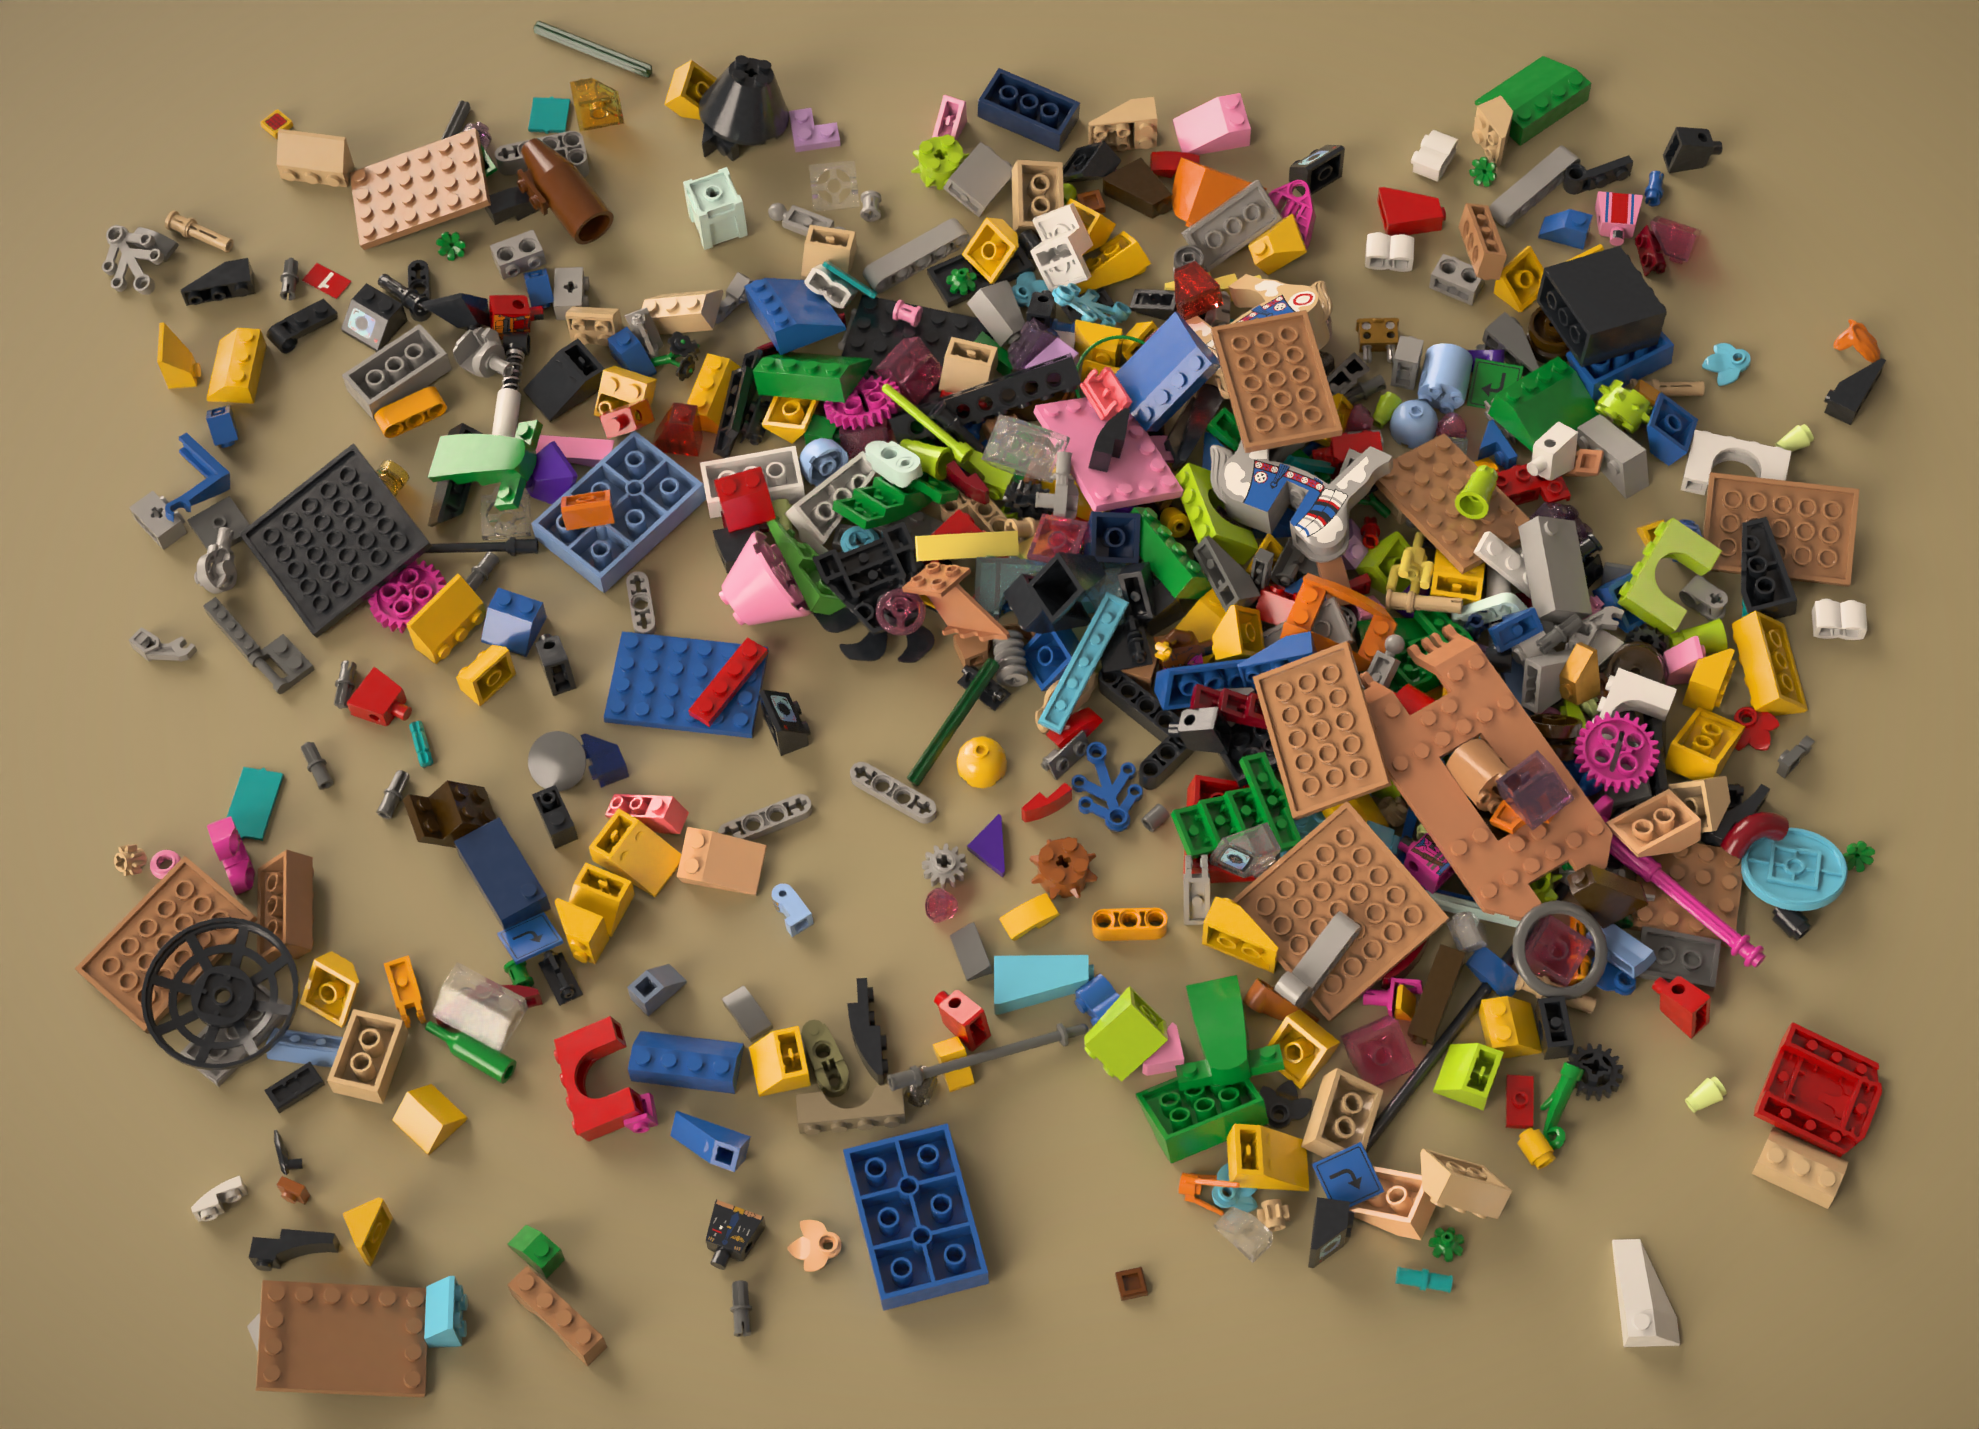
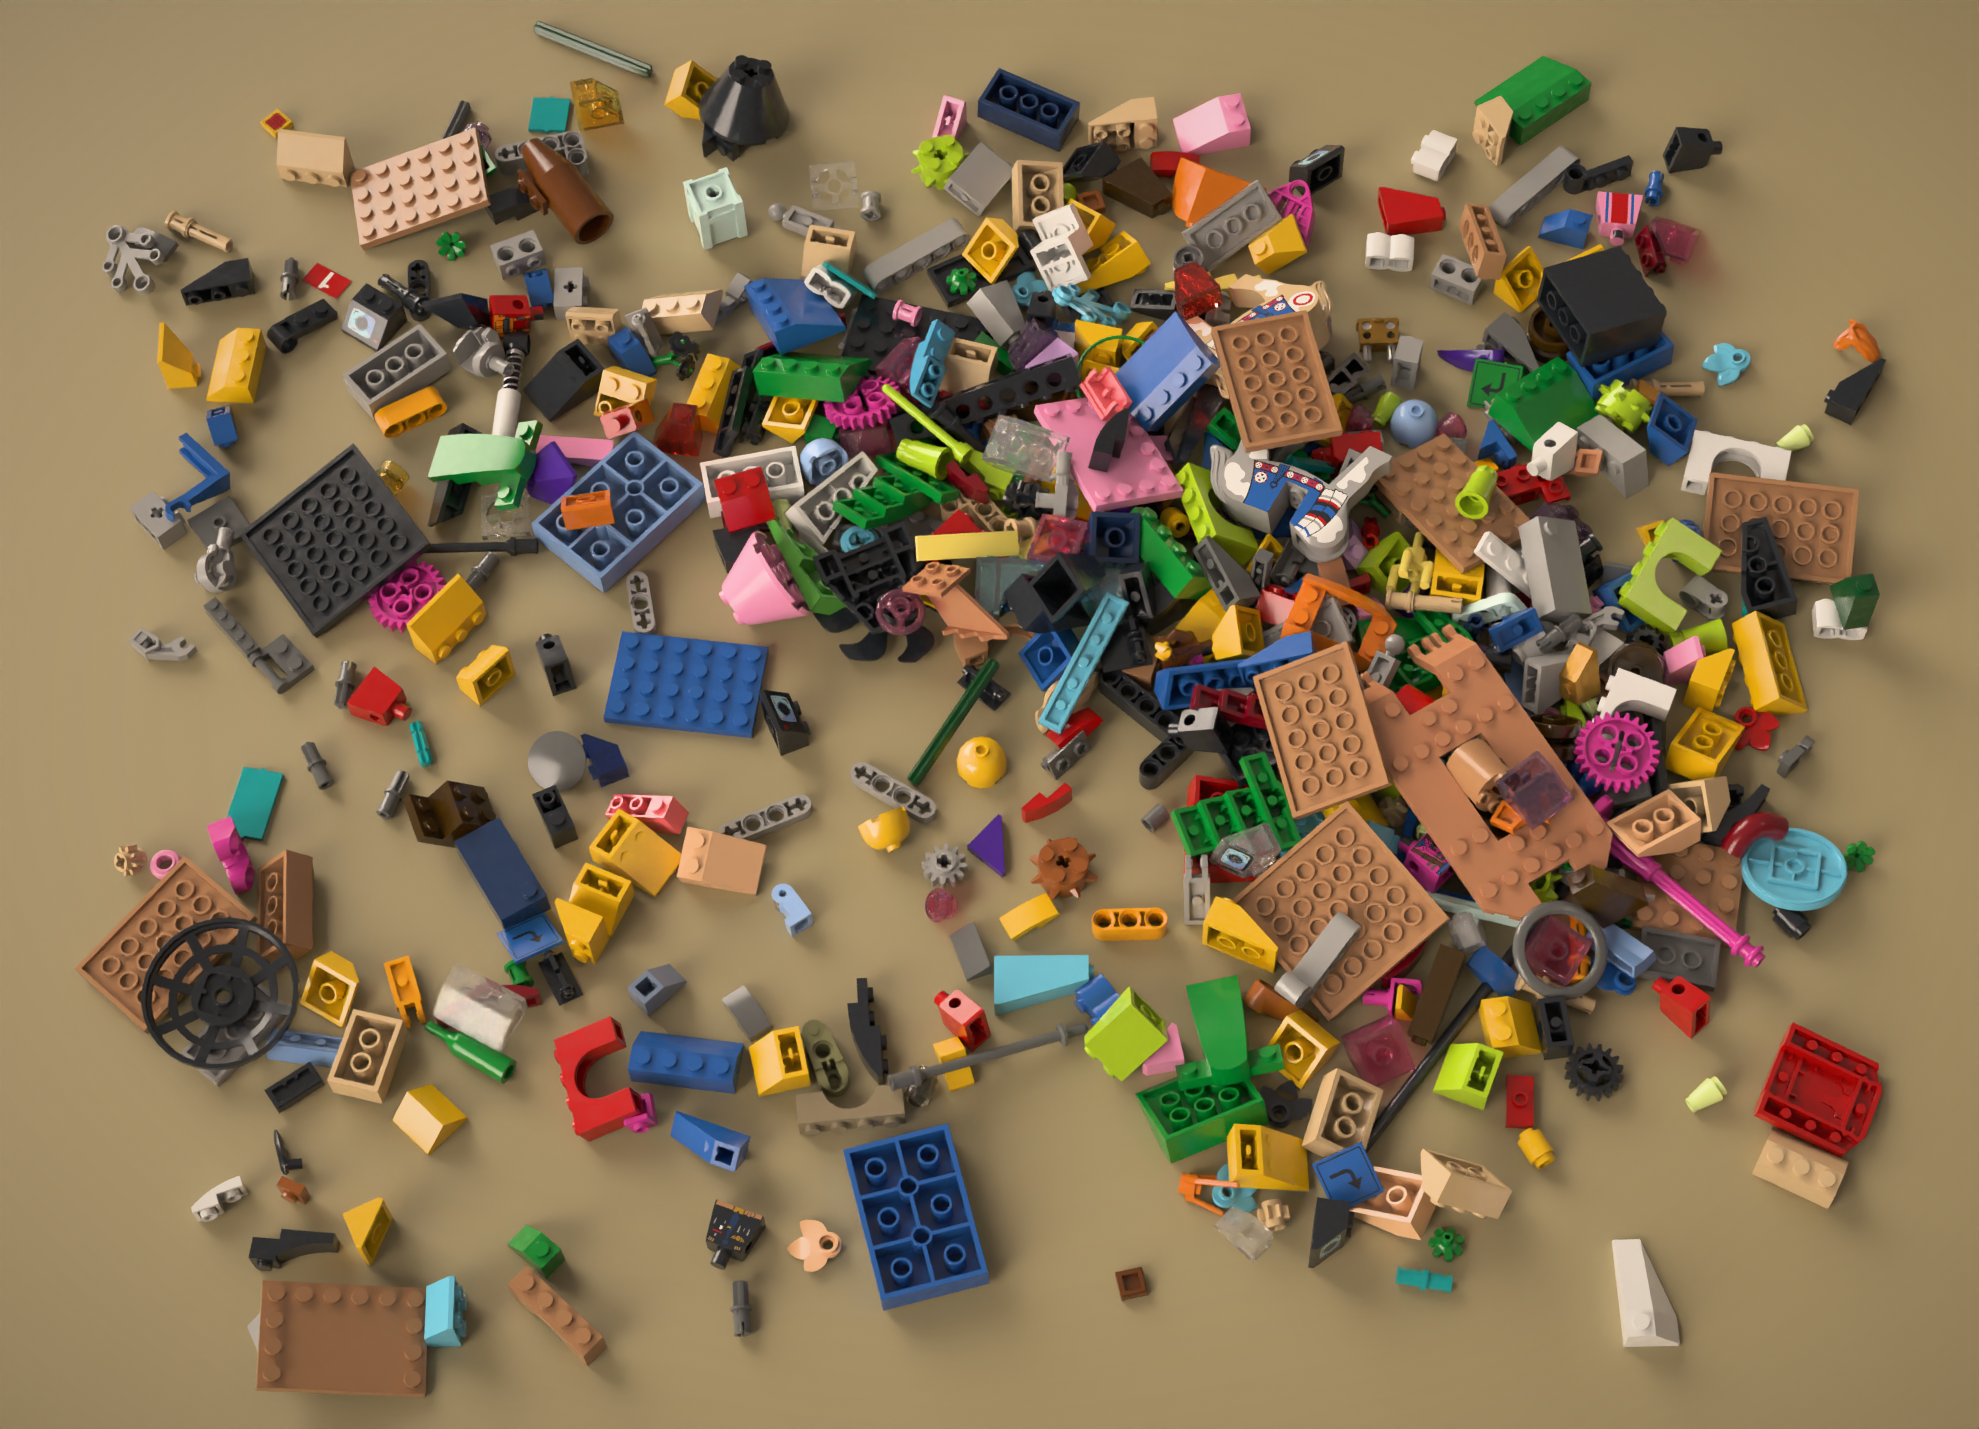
(513, 621): blue slope -> none
(728, 682): red plate -> none
(812, 137): lavender plate -> none
(886, 830): none -> yellow cylinder
(893, 462): light aqua piece -> none
(928, 363): none -> dark azure slope
(1011, 660): light grey piece -> none
(1107, 791): blue plant -> none
(1445, 377): light blue cylinder -> none
(1483, 171): green plant -> none
(1557, 1102): green plant -> none
(1855, 600): none -> dark green slope

